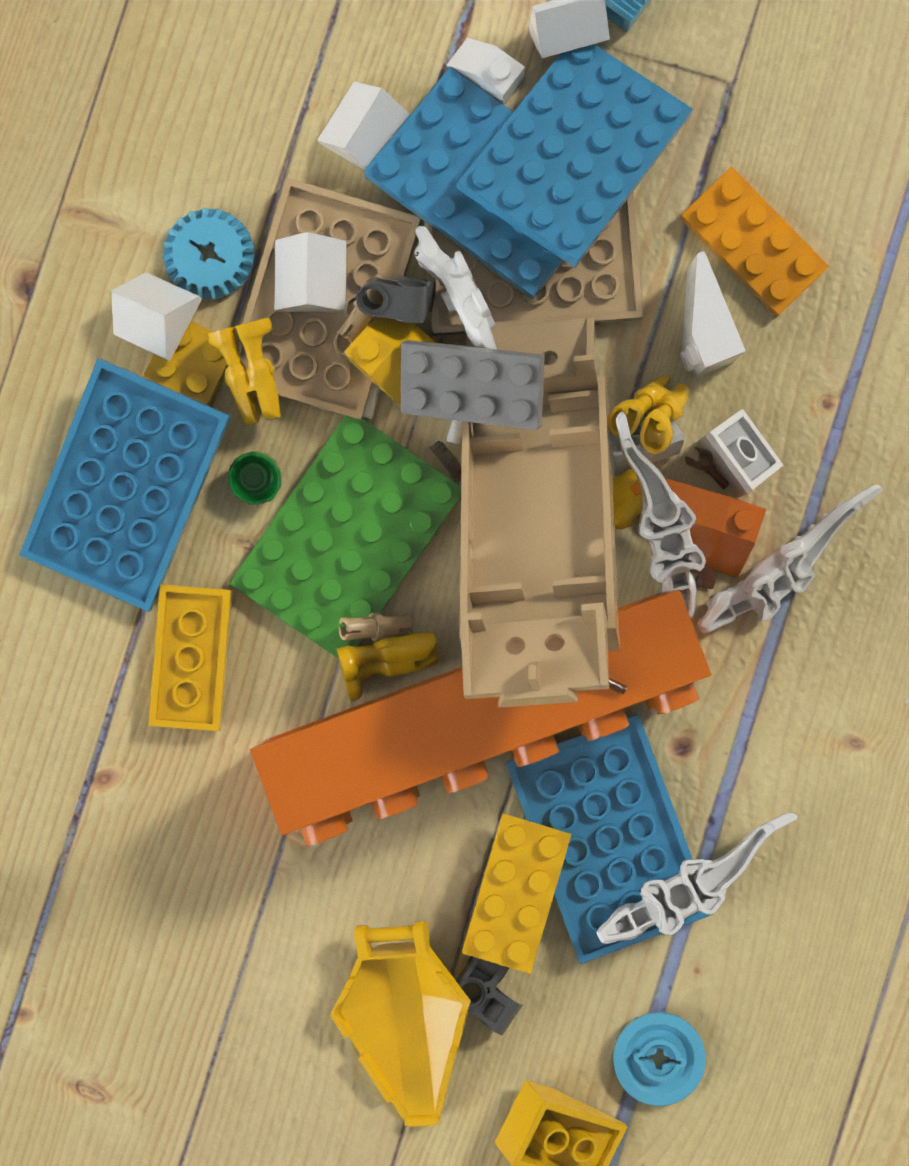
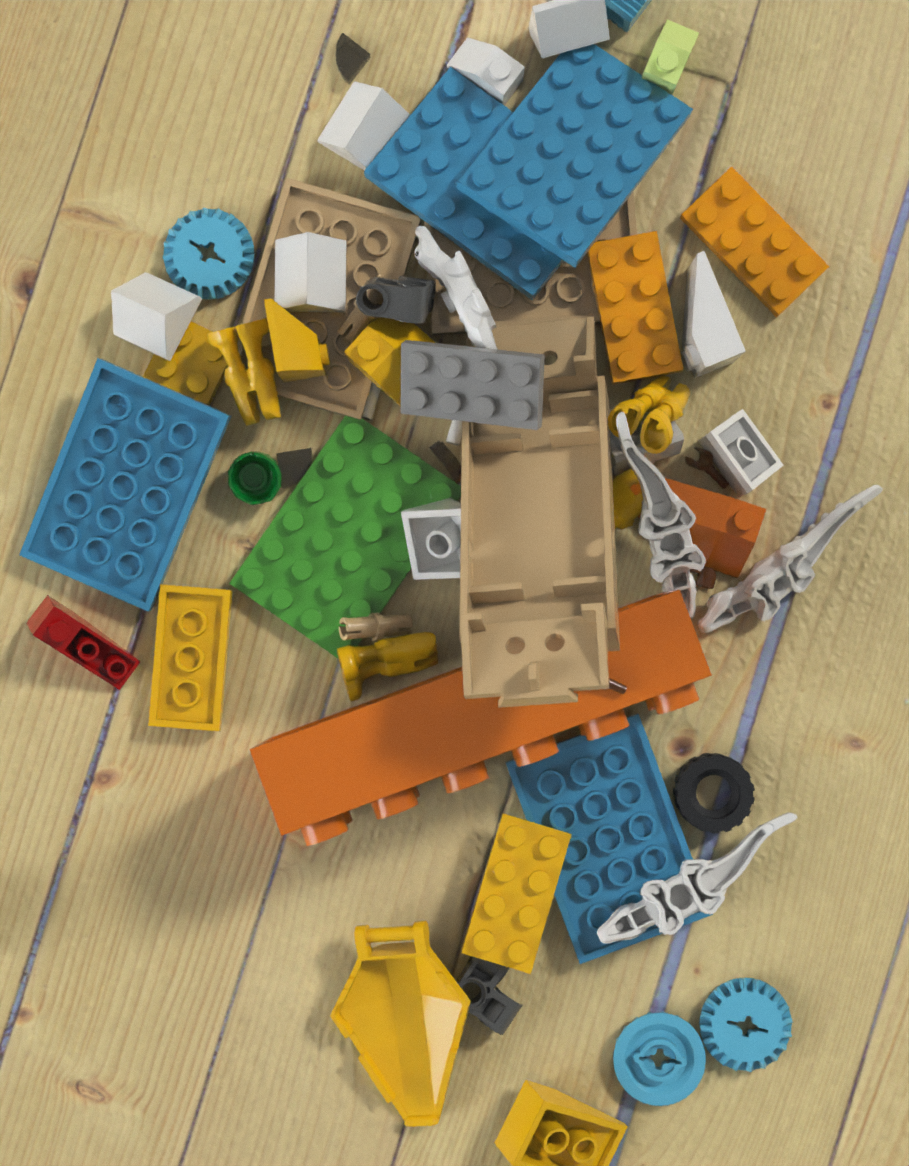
(81, 642): none -> red slope
(294, 345): none -> yellow slope
(294, 465): none -> clear smoke tile
(350, 58): none -> clear smoke tile
(434, 539): none -> white slope
(634, 308): none -> light orange plate
(670, 56): none -> yellowish green slope
(733, 1003): none -> medium azure gear
(738, 804): none -> black tyre

